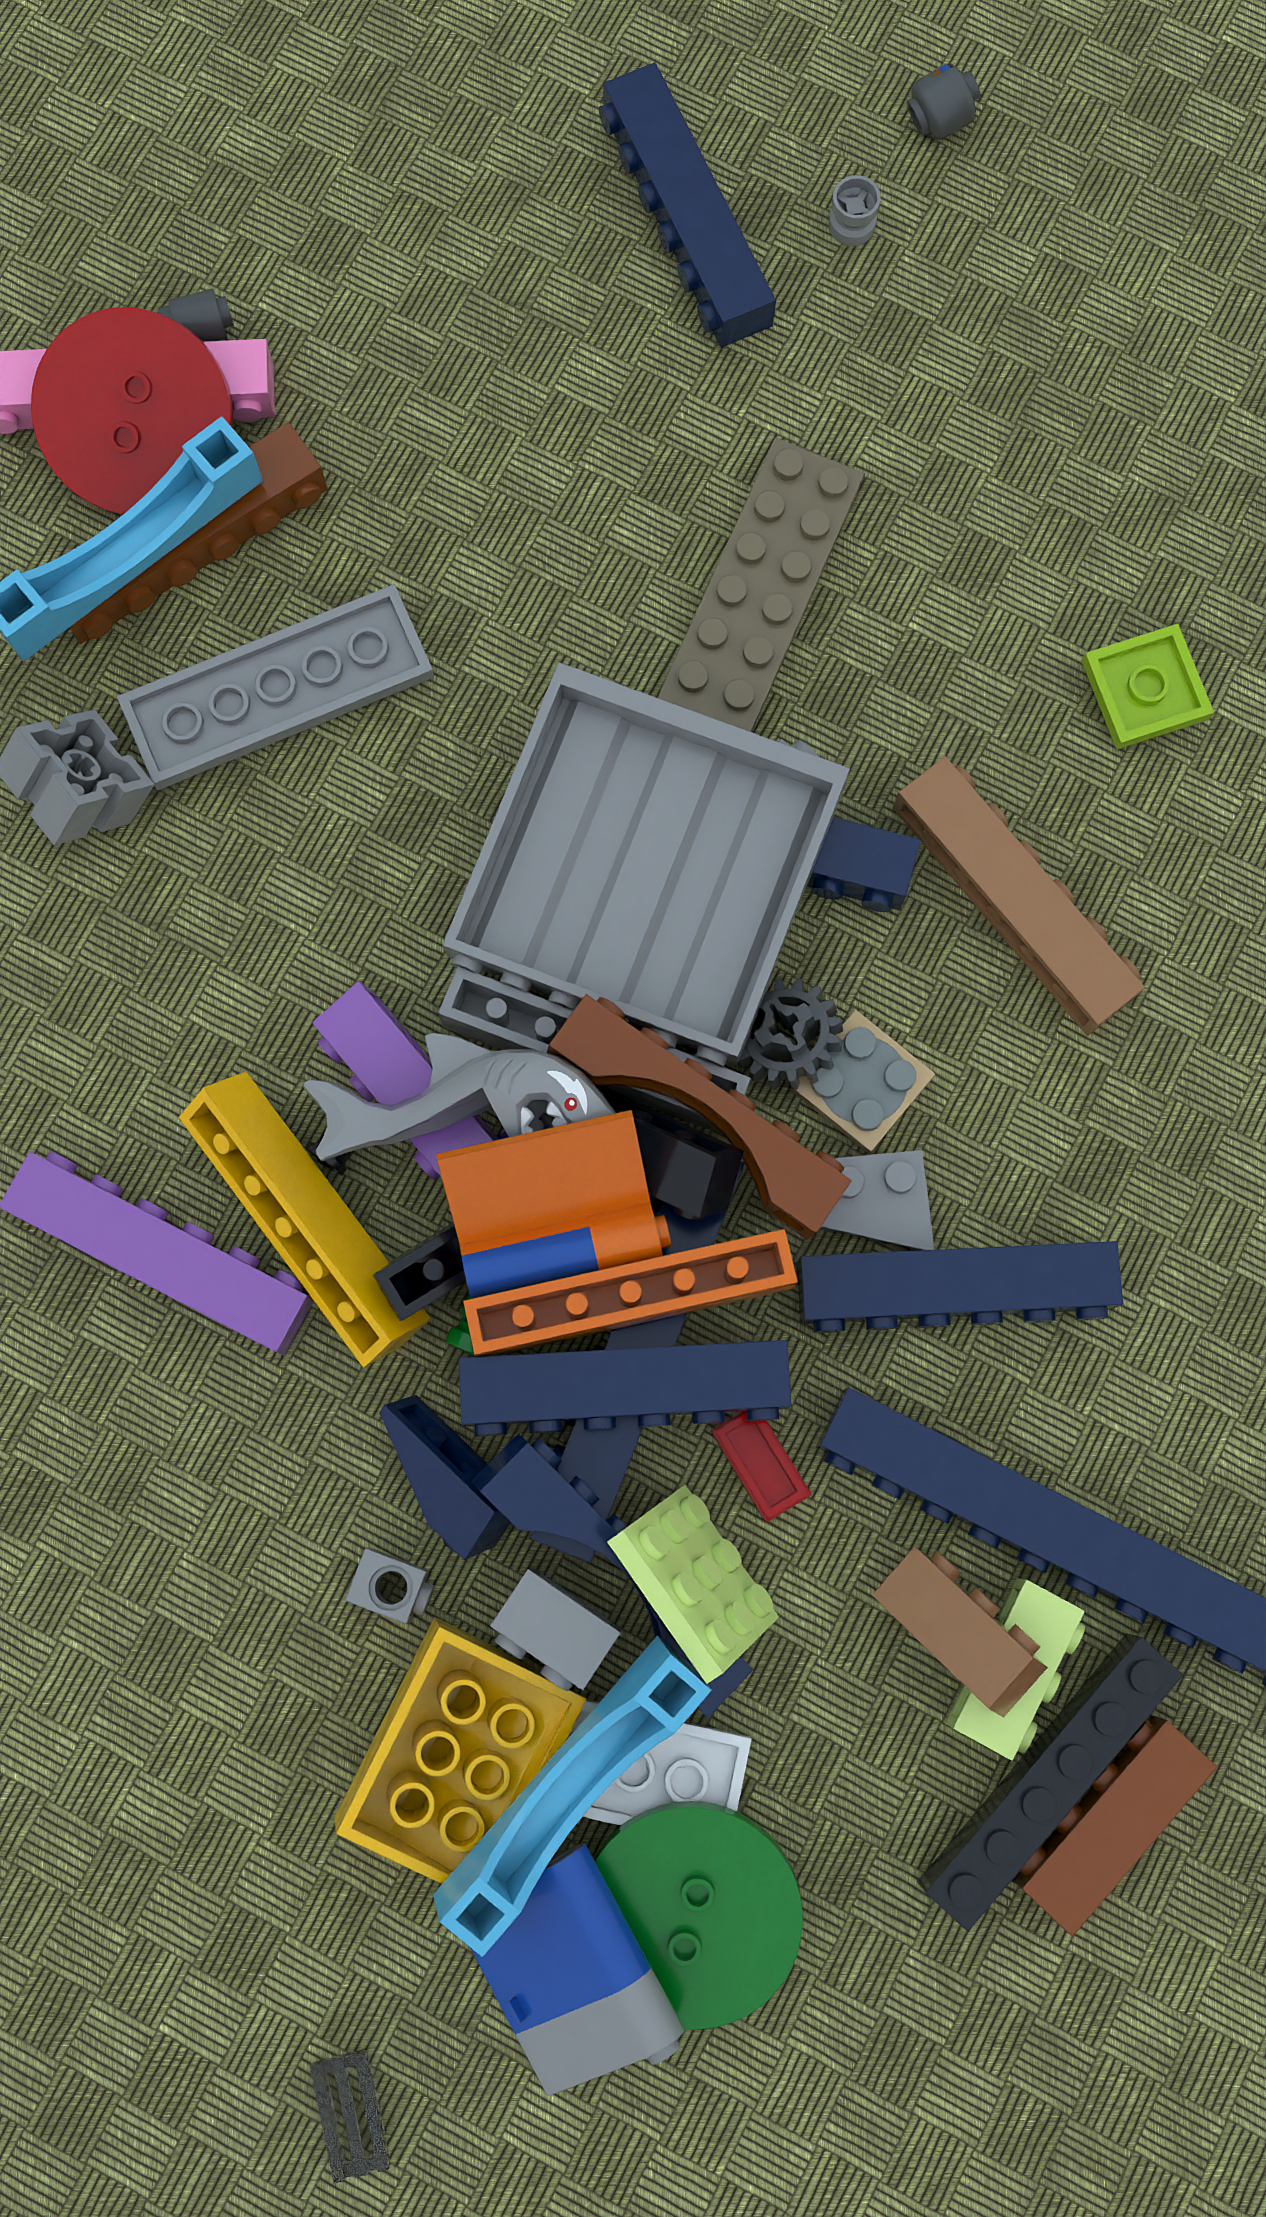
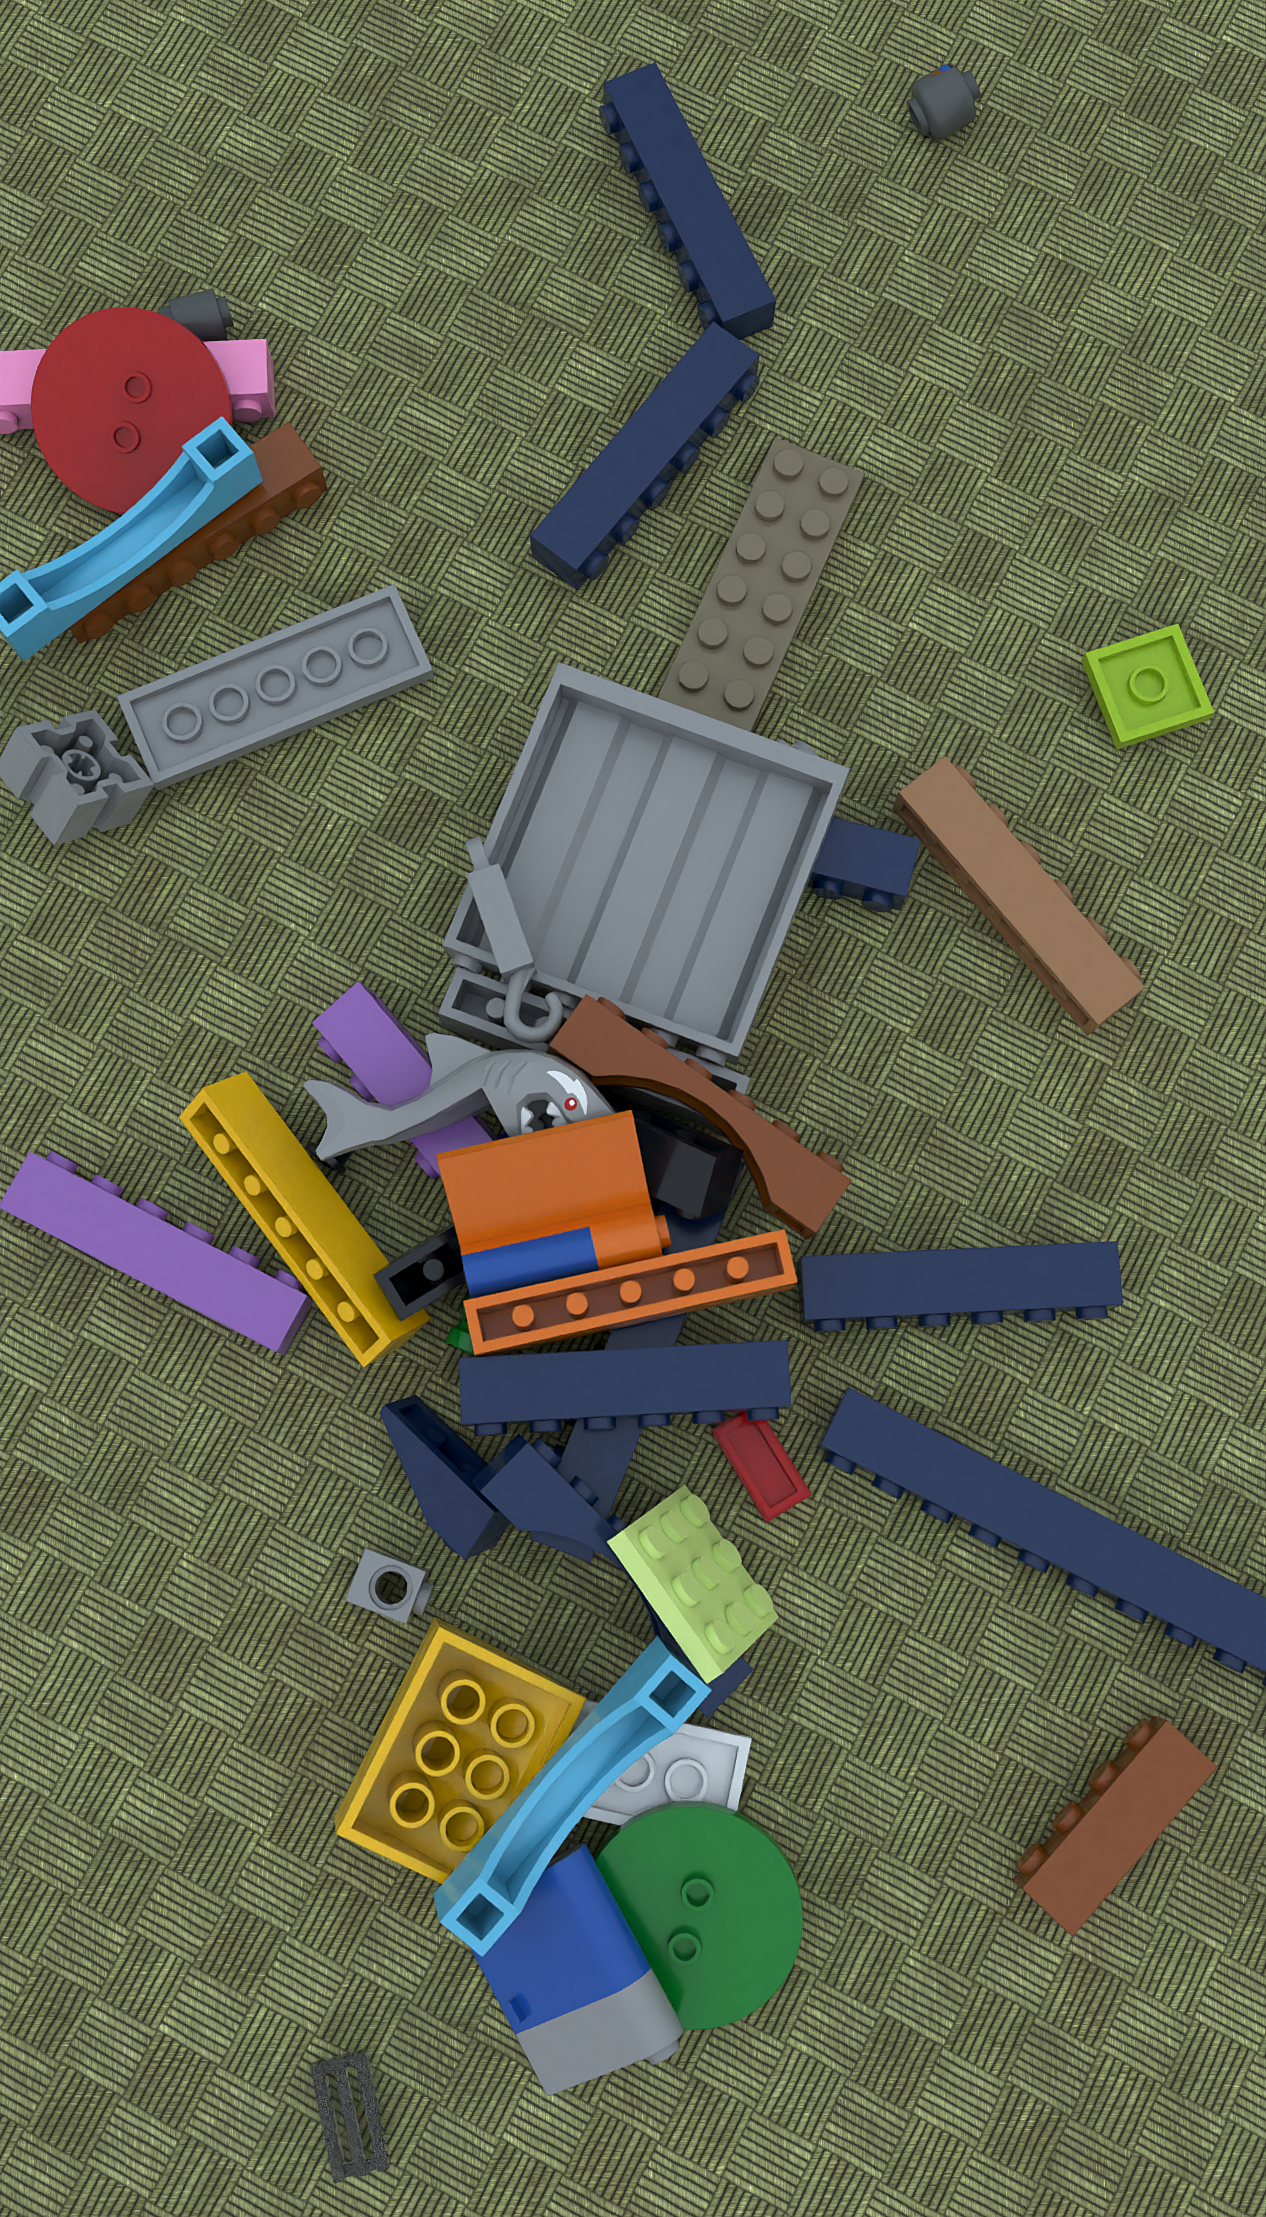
(508, 945): none -> light grey piece
(555, 1630): light grey brick -> none
(645, 457): none -> dark blue brick
(801, 1021): dark grey gear -> none
(854, 210): light grey wheel -> none
(868, 1084): light grey piece -> none
(884, 1200): light grey wing -> none
(961, 1630): medium nougat brick -> none
(1049, 1780): black brick -> none
(1057, 1630): yellowish green brick -> none

